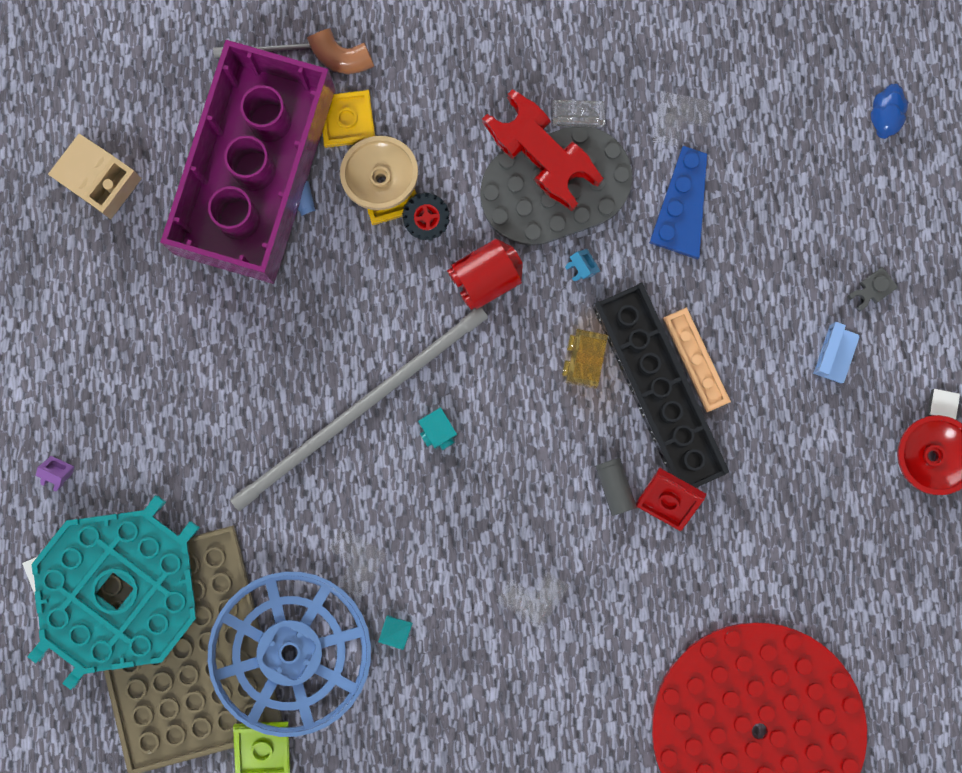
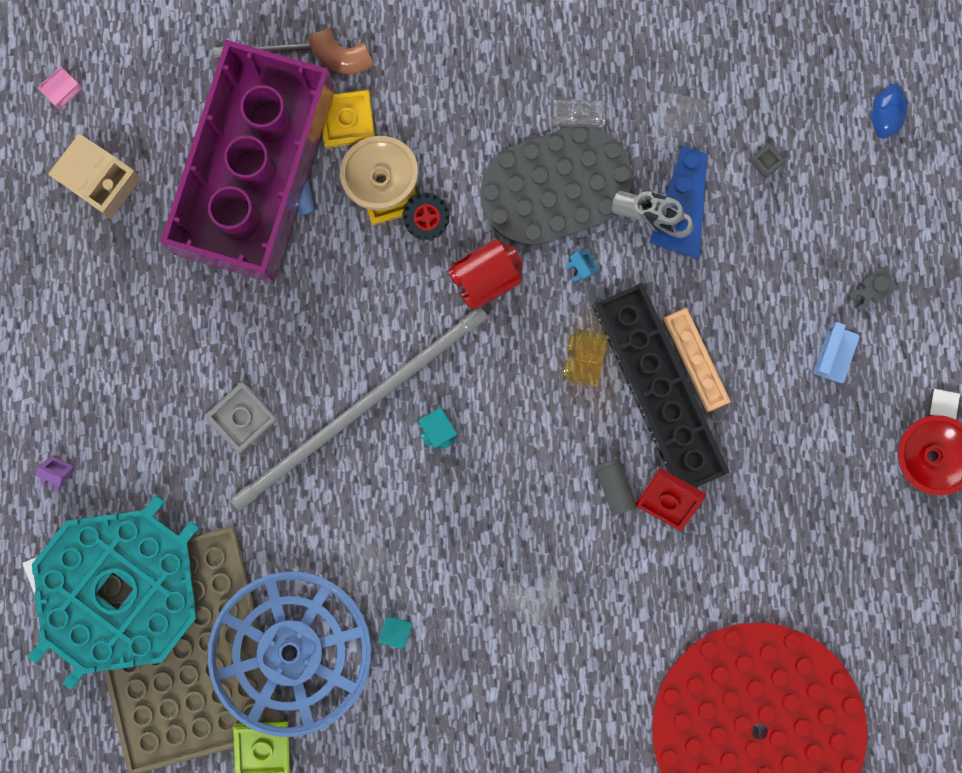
(59, 87): none -> bright pink piece
(241, 417): none -> light grey tile
(556, 164): red piece -> none
(653, 210): none -> light grey connector
(767, 160): none -> dark grey tile

